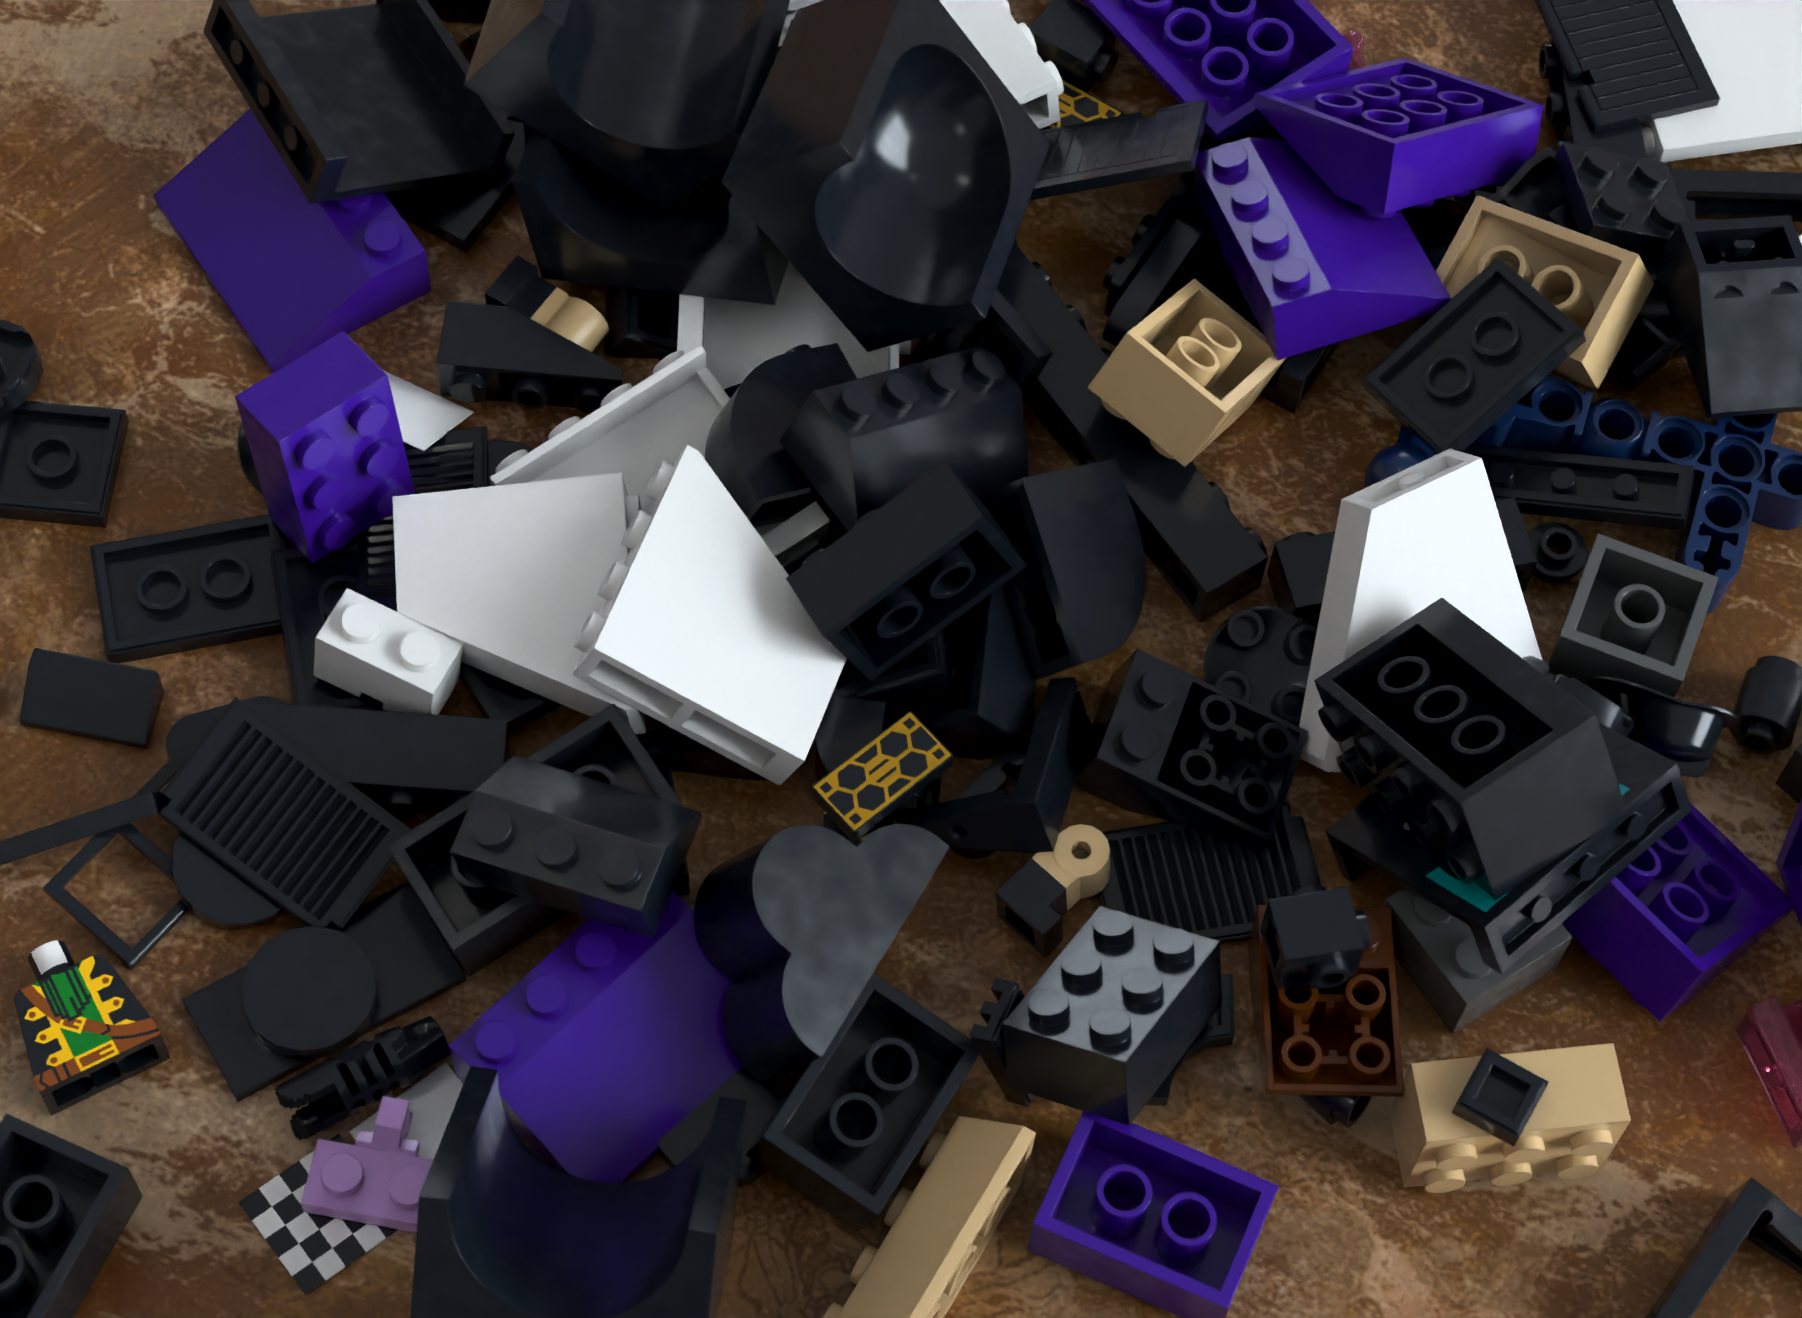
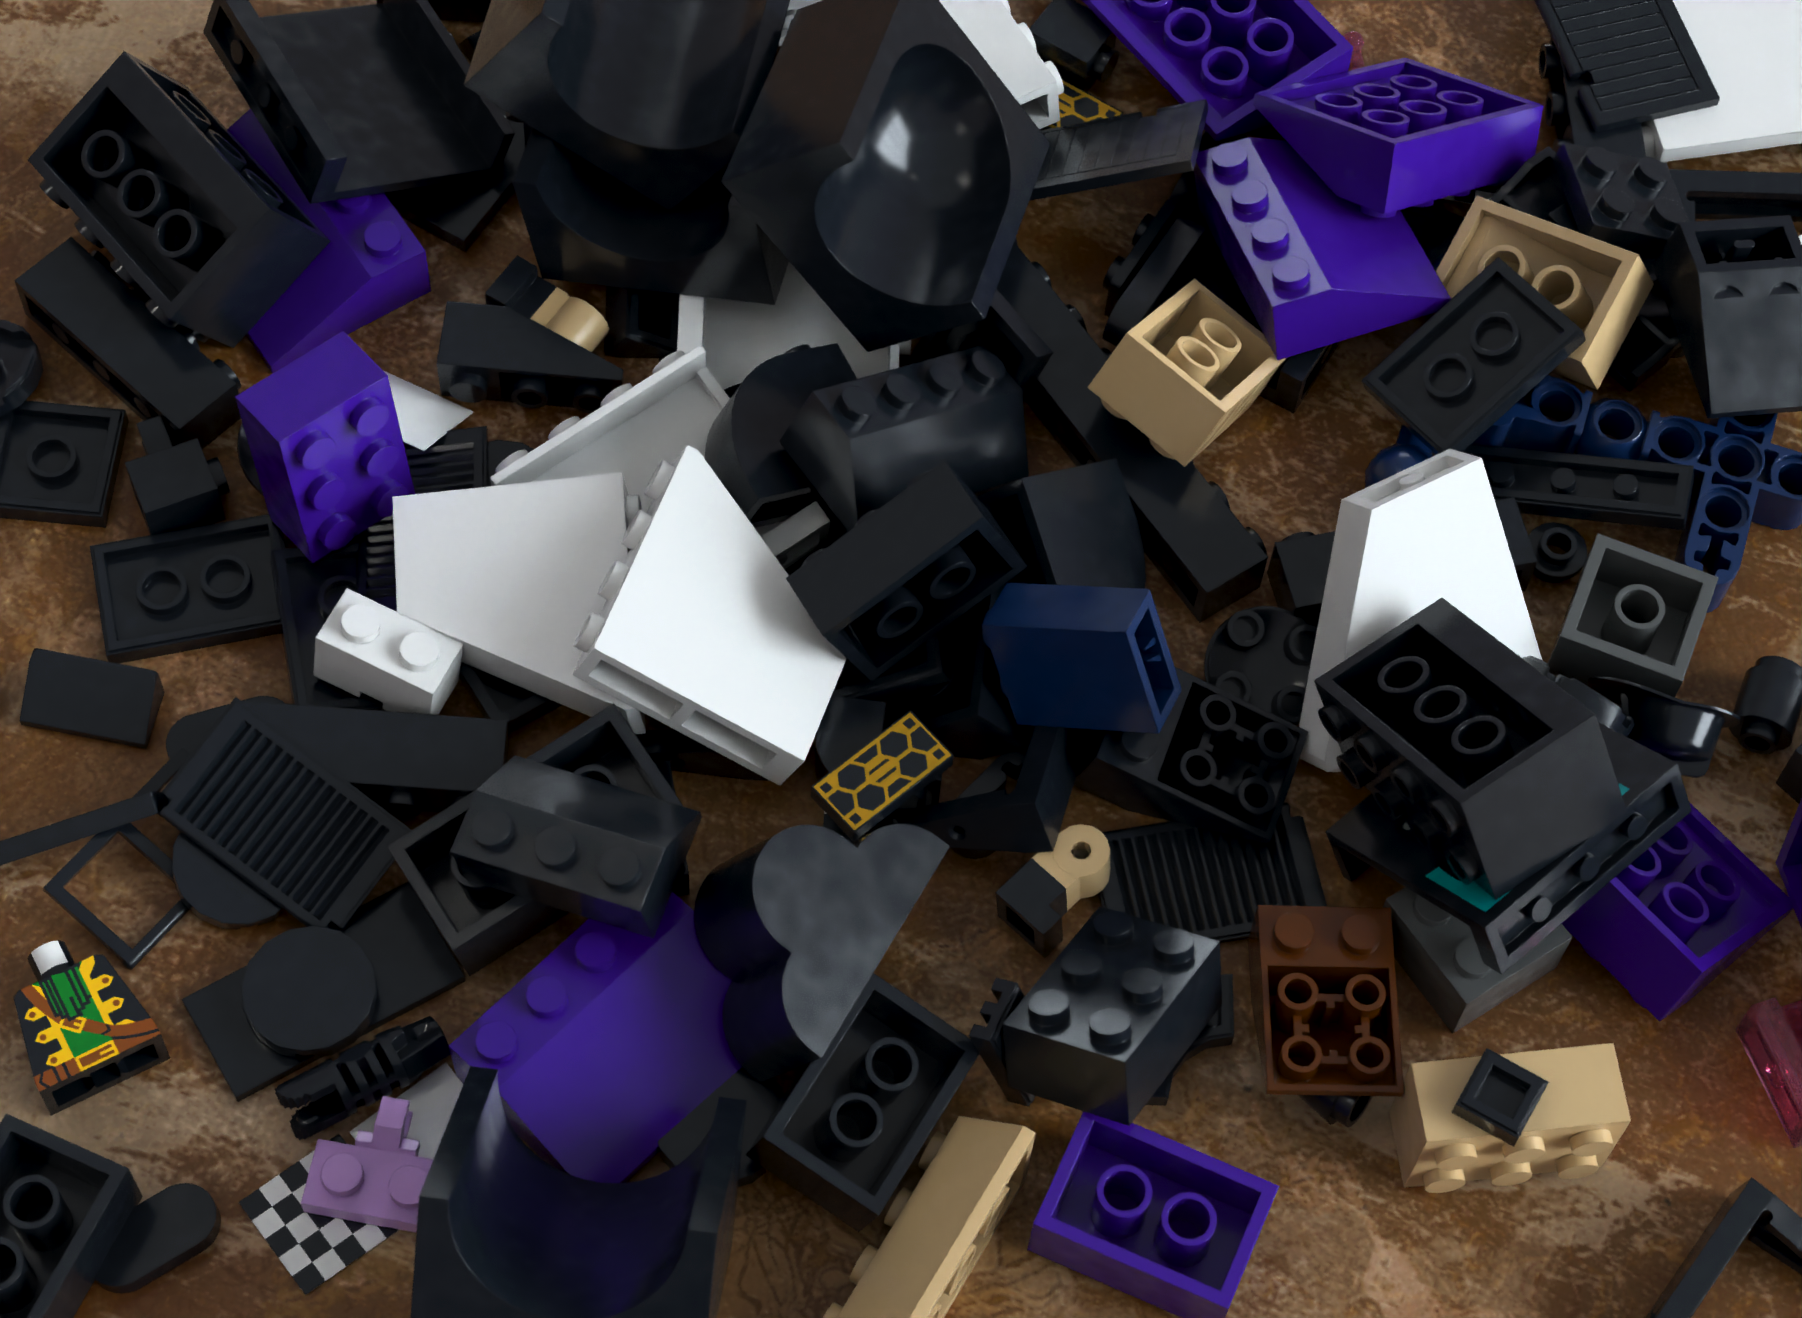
(126, 347): none -> black brick
(160, 1237): none -> black tile
(175, 482): none -> black brick
(176, 202): none -> black brick
(1082, 657): none -> dark blue brick
(1314, 937): black brick -> none

